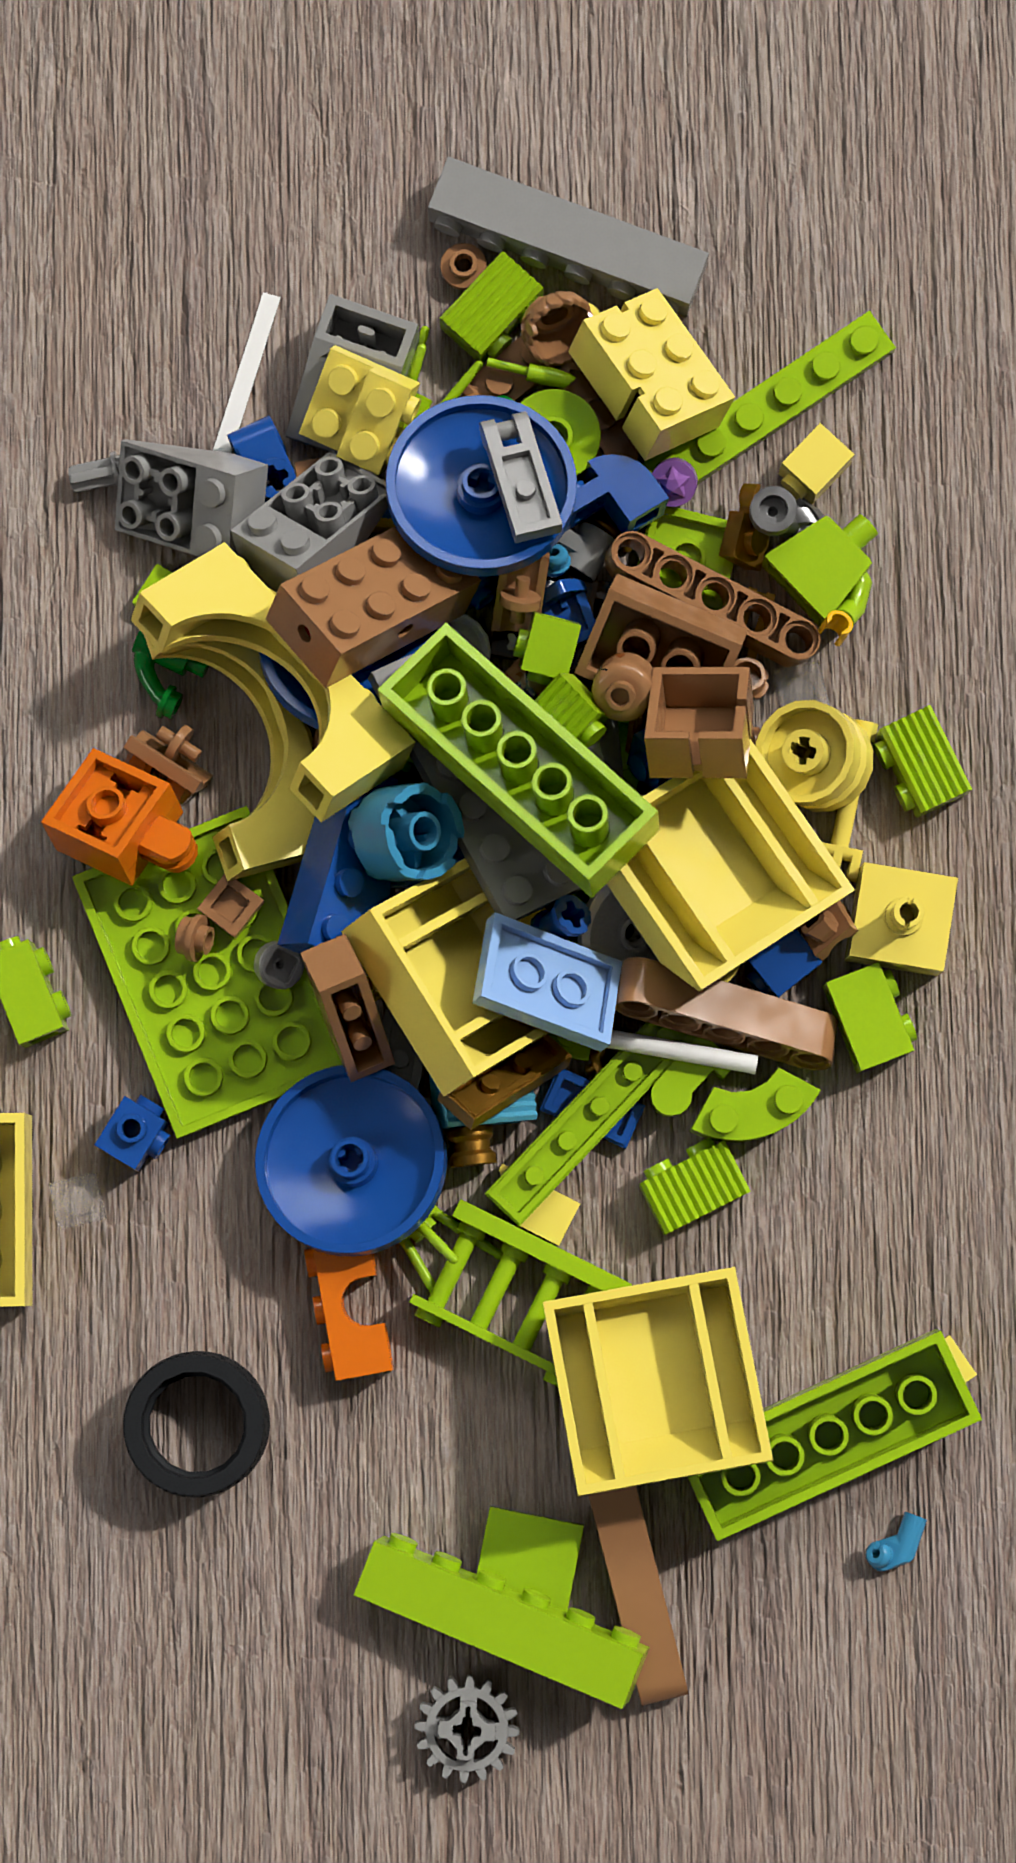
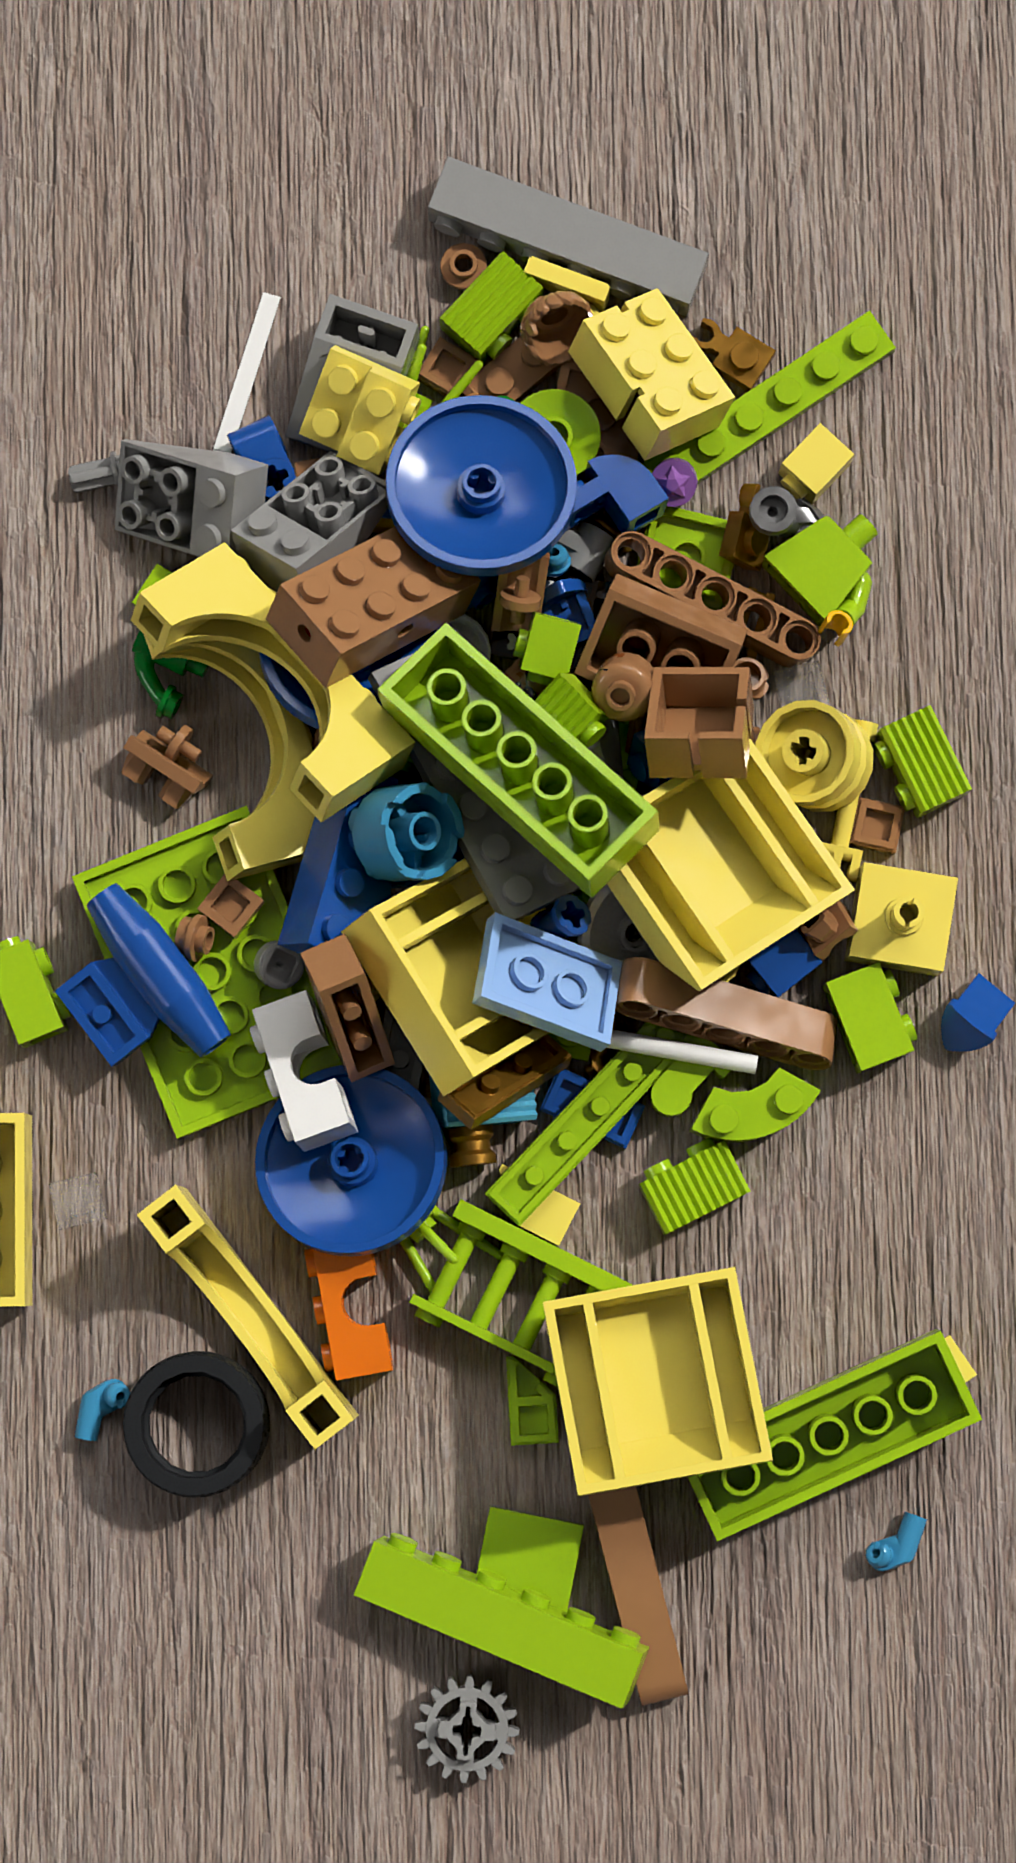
(98, 1403): none -> dark azure arm
(119, 820): orange brick -> none
(135, 1132): blue brick -> none
(144, 982): none -> blue plate
(286, 1361): none -> light yellow arch
(287, 1034): none -> white arch
(445, 366): none -> medium nougat tile
(521, 478): light grey plate -> none
(530, 1407): none -> lime tile
(535, 373): lime piece -> none
(557, 278): none -> light yellow tile
(739, 357): none -> pearl gold plate
(877, 825): none -> medium nougat tile
(974, 1016): none -> blue tile

